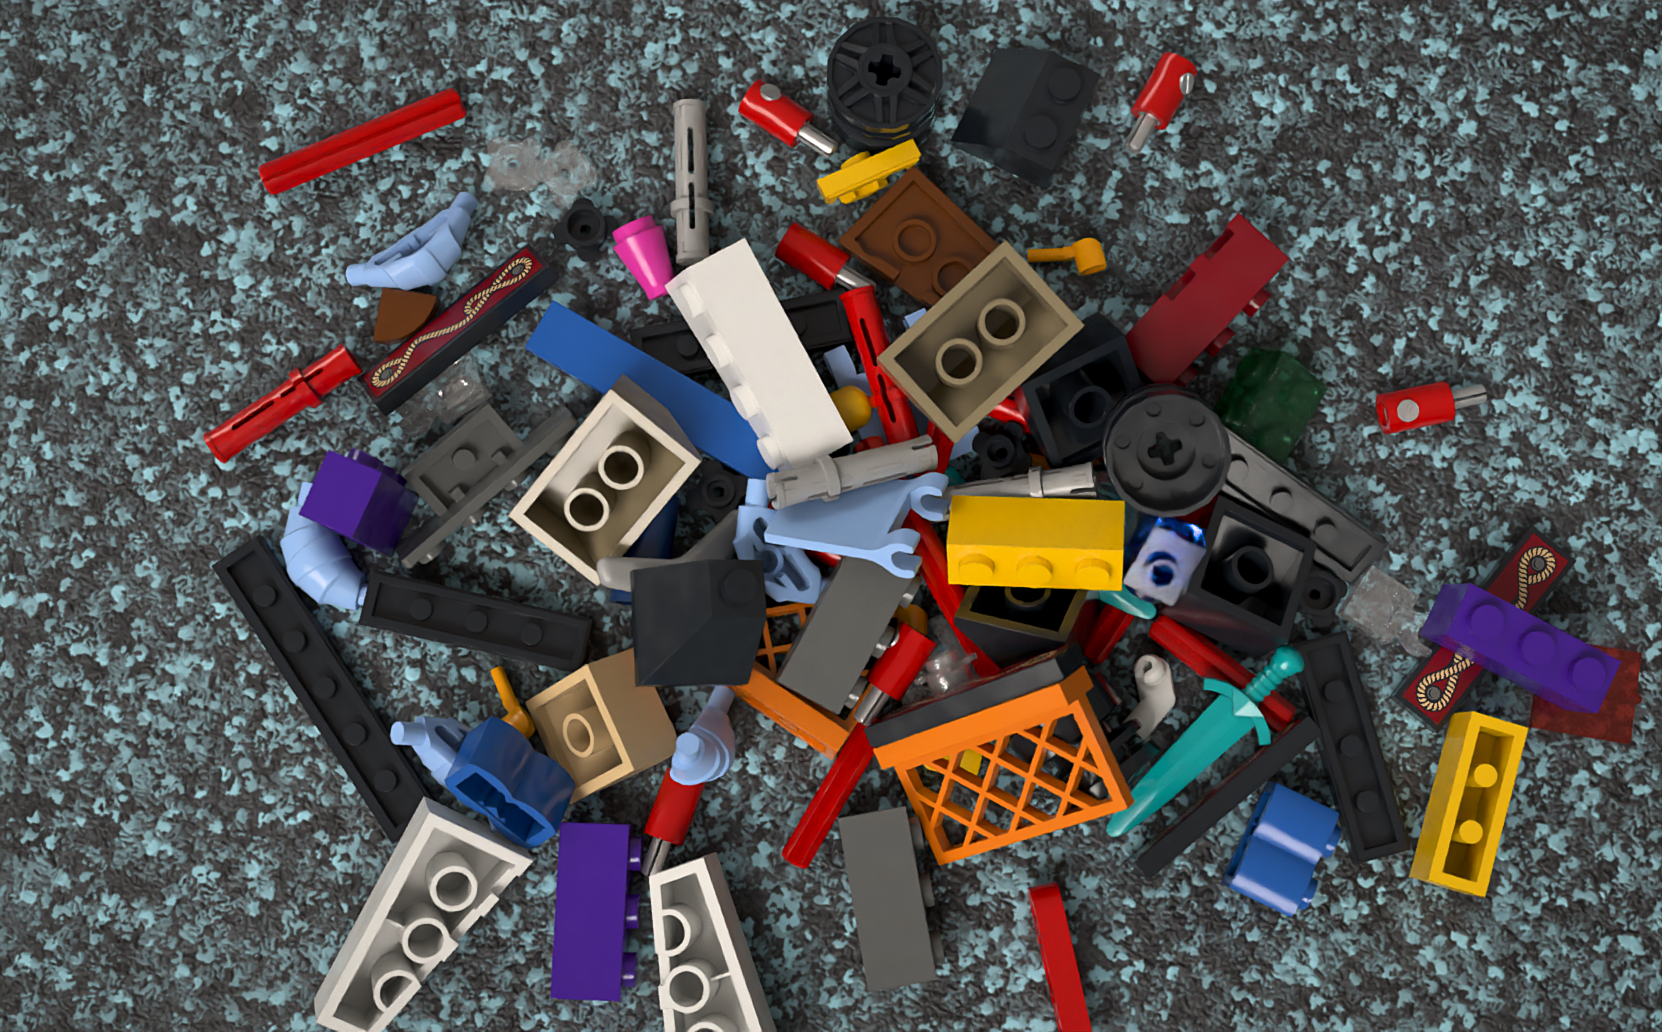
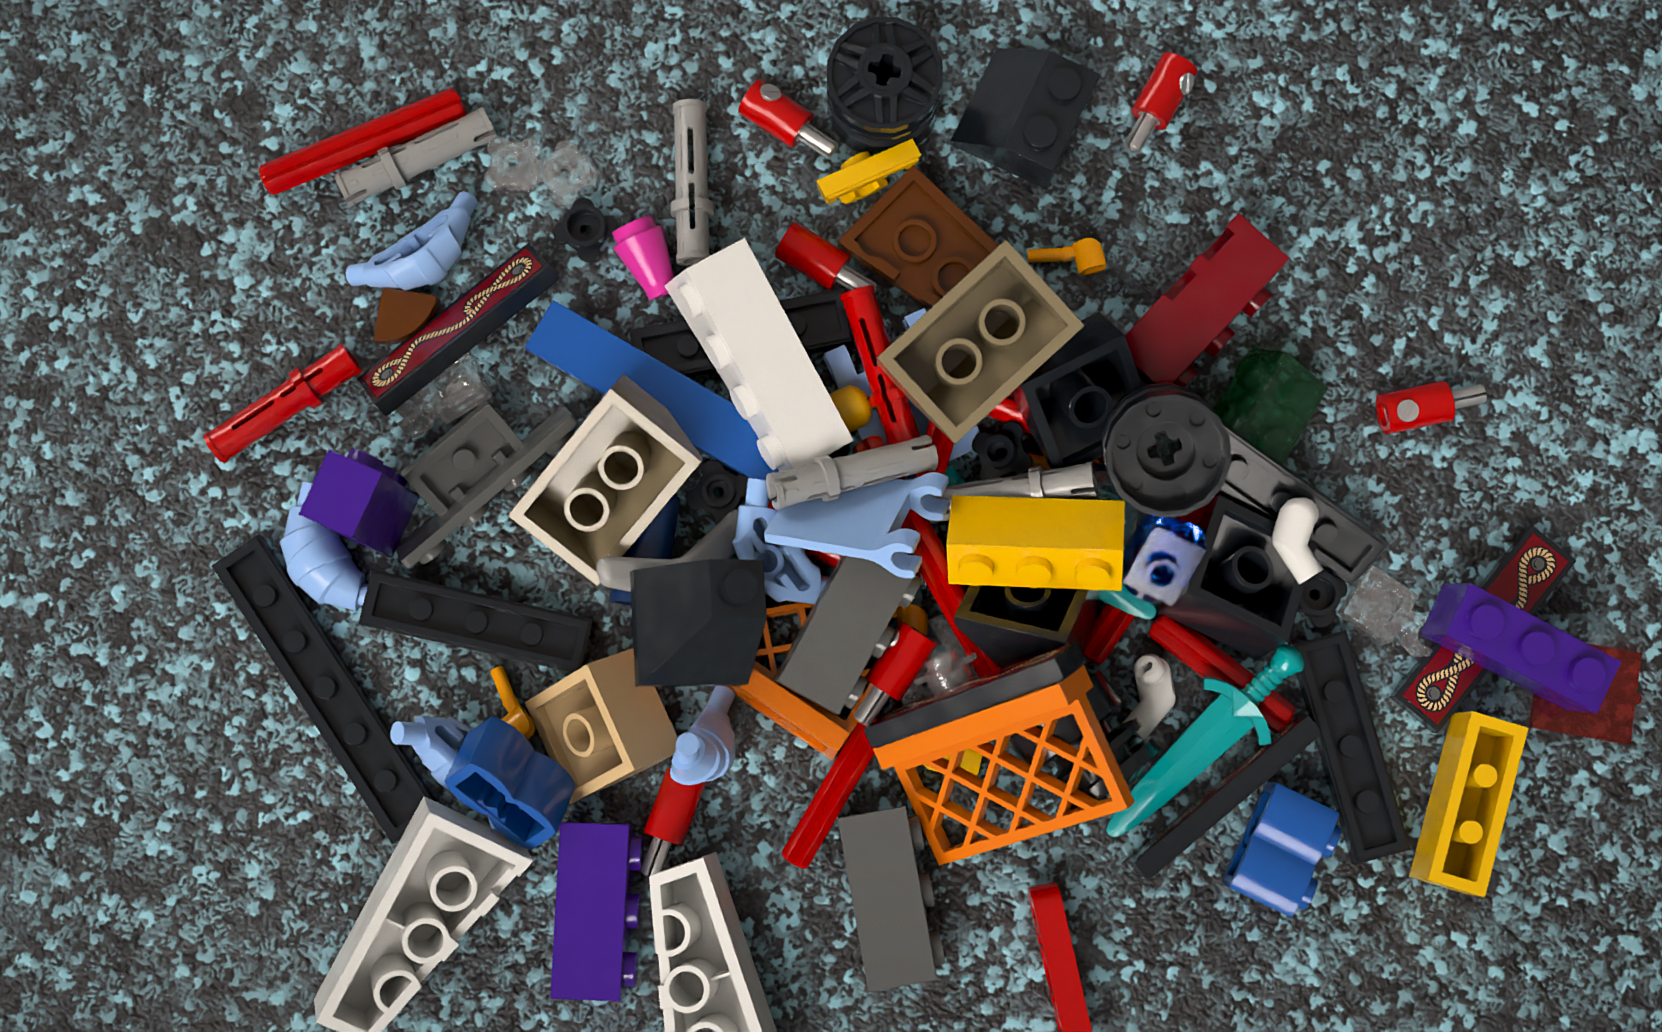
(408, 160): none -> light grey pin
(1292, 536): none -> white arm

